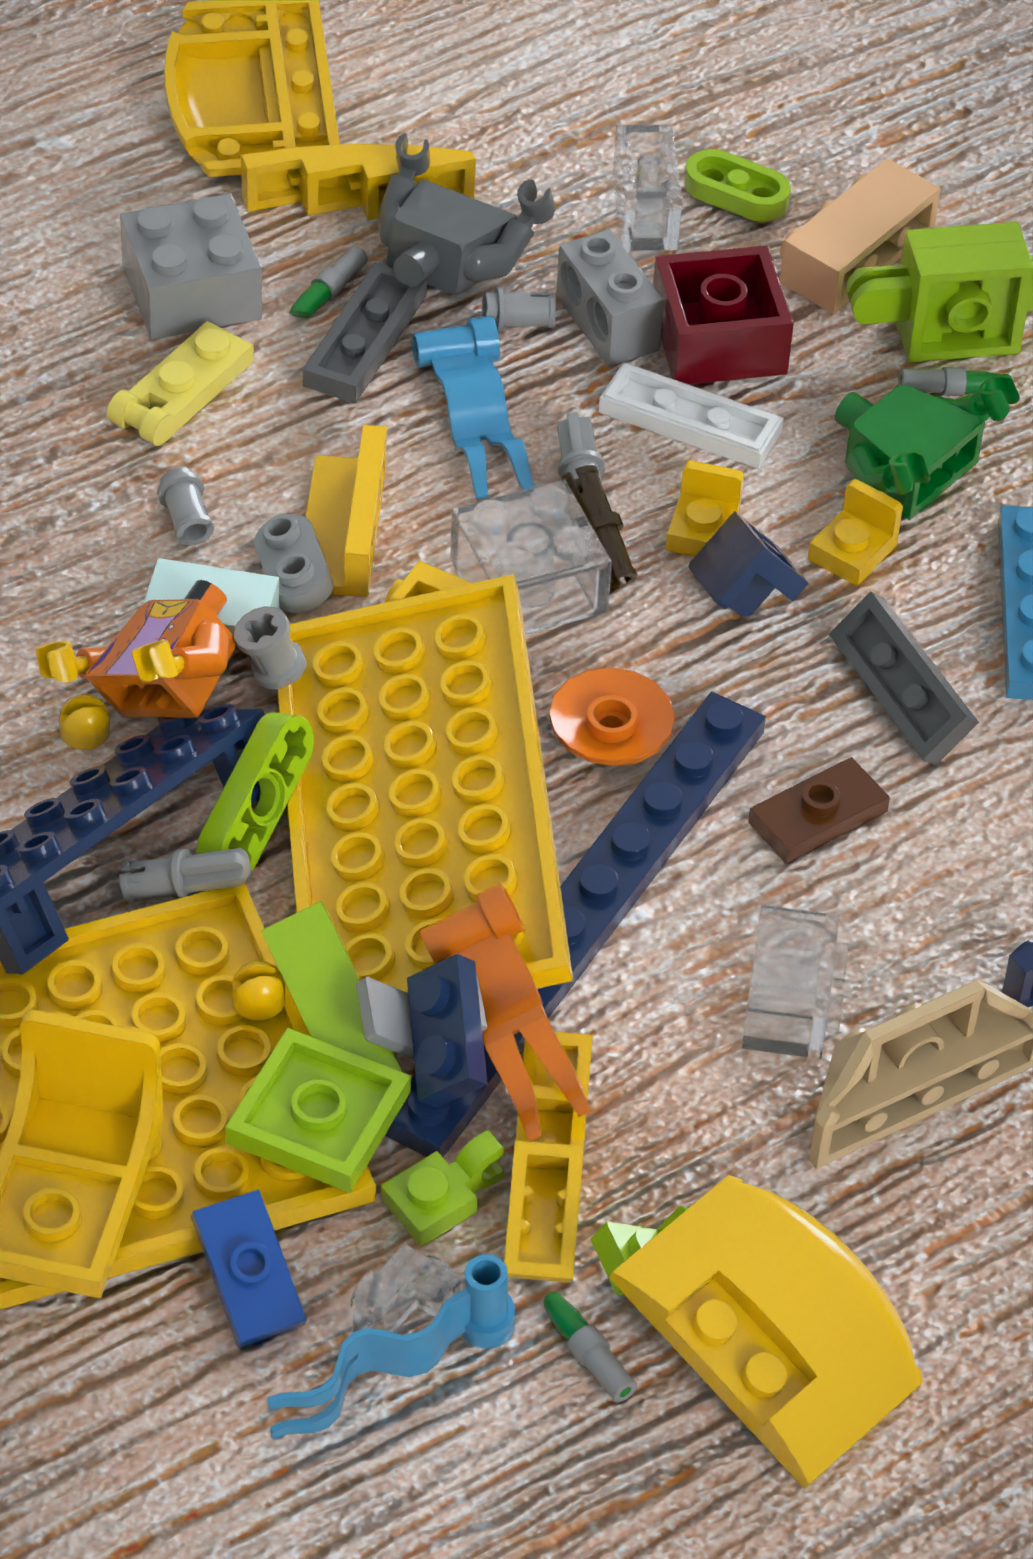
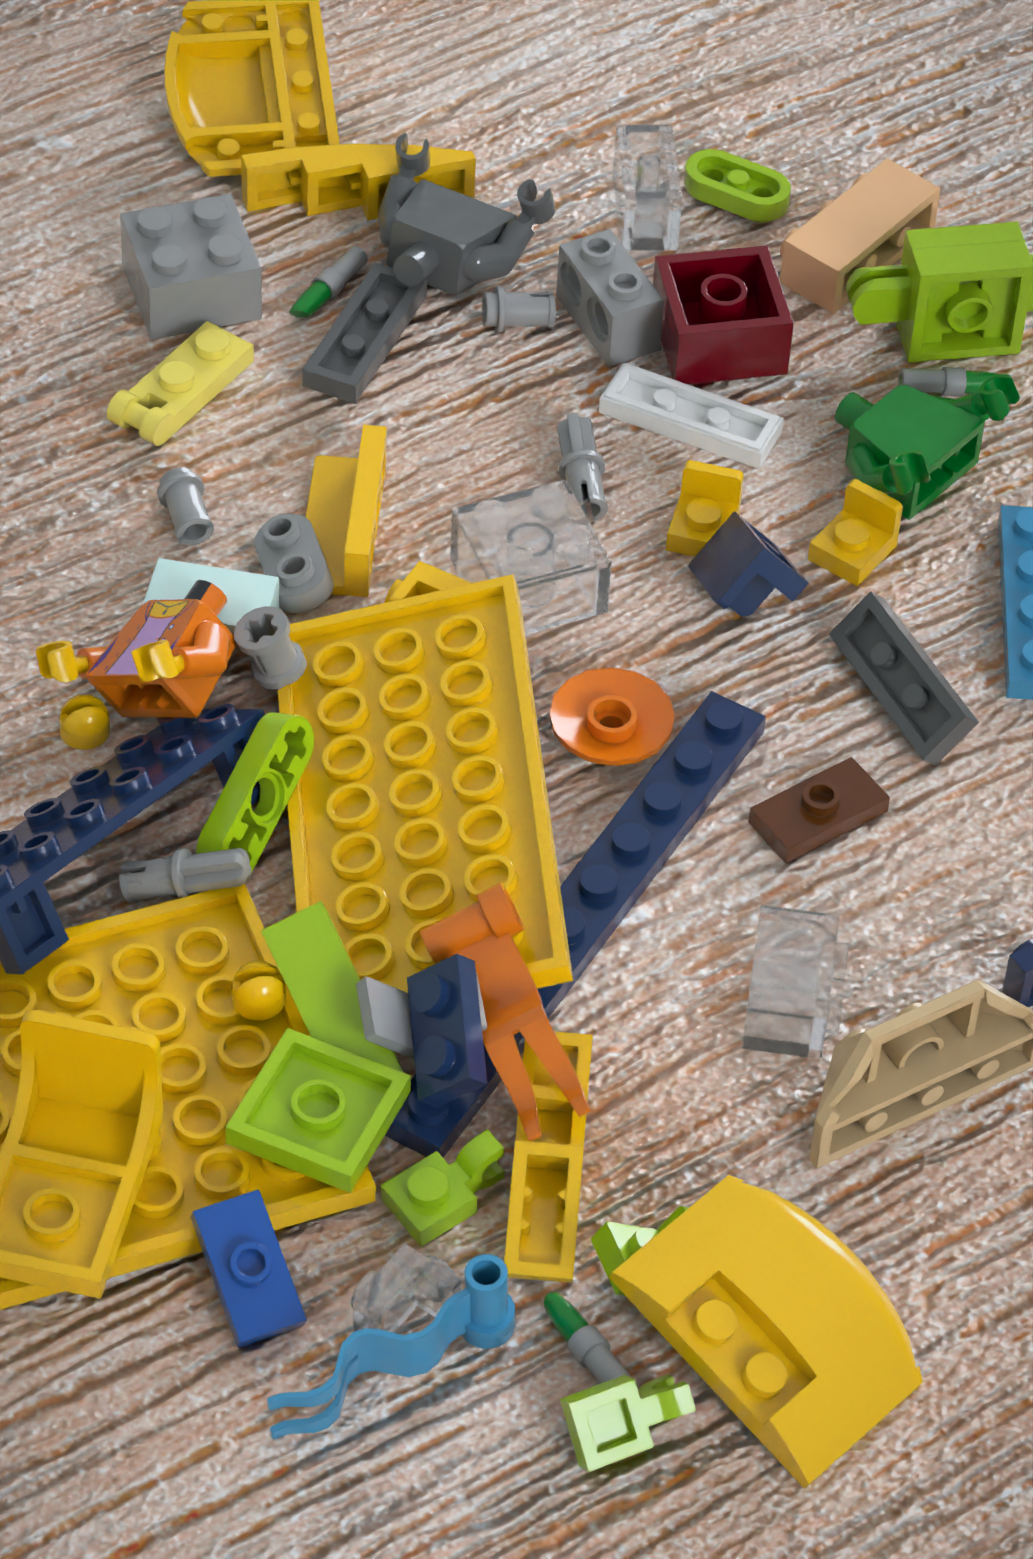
(473, 394): dark azure flag -> none
(606, 524): dark brown pin -> none
(615, 1417): none -> plate

